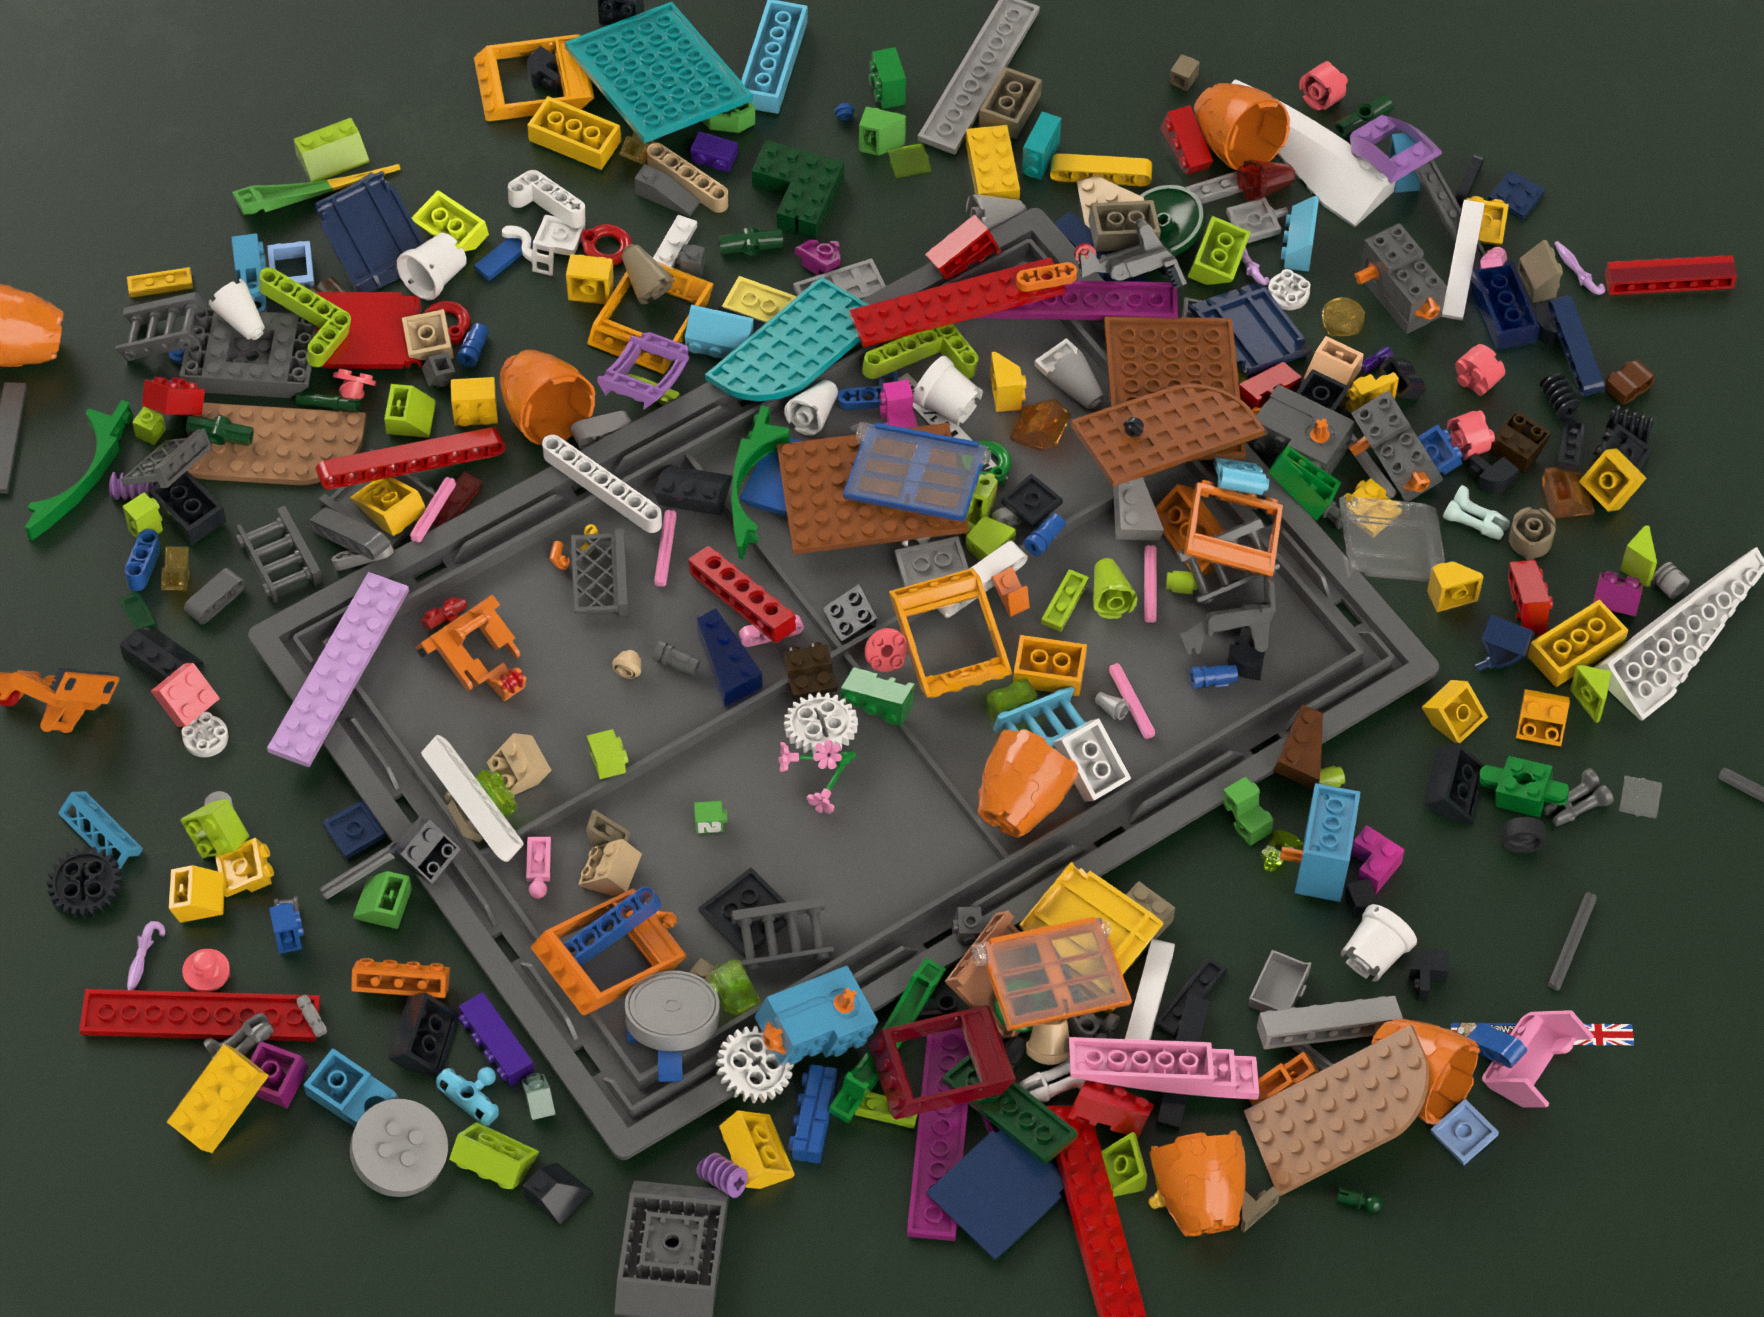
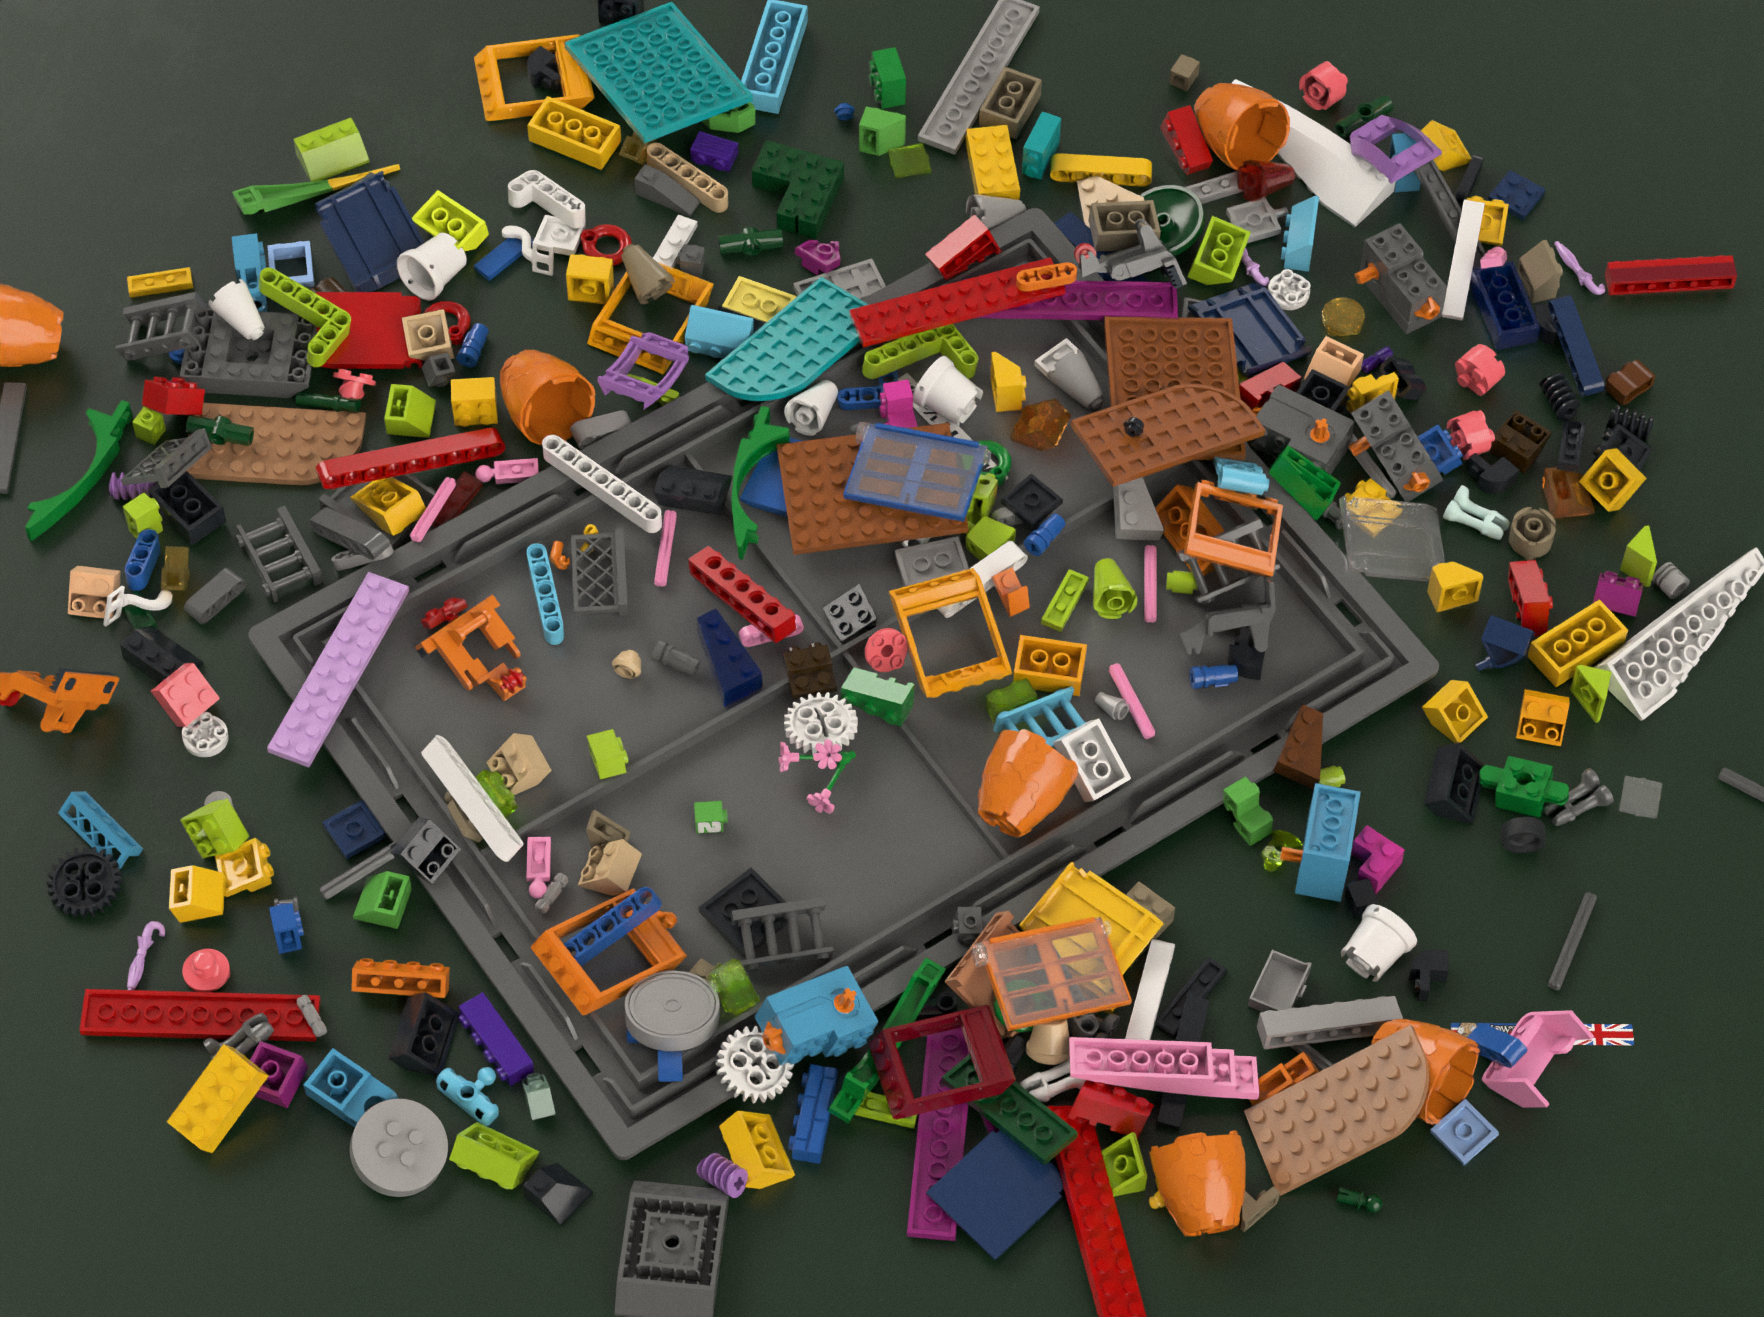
(90, 590): none -> light nougat slope
(162, 602): none -> white piece
(508, 471): none -> bright pink plate
(546, 602): none -> medium azure beam
(551, 893): none -> light grey axle
(1446, 139): none -> yellow slope

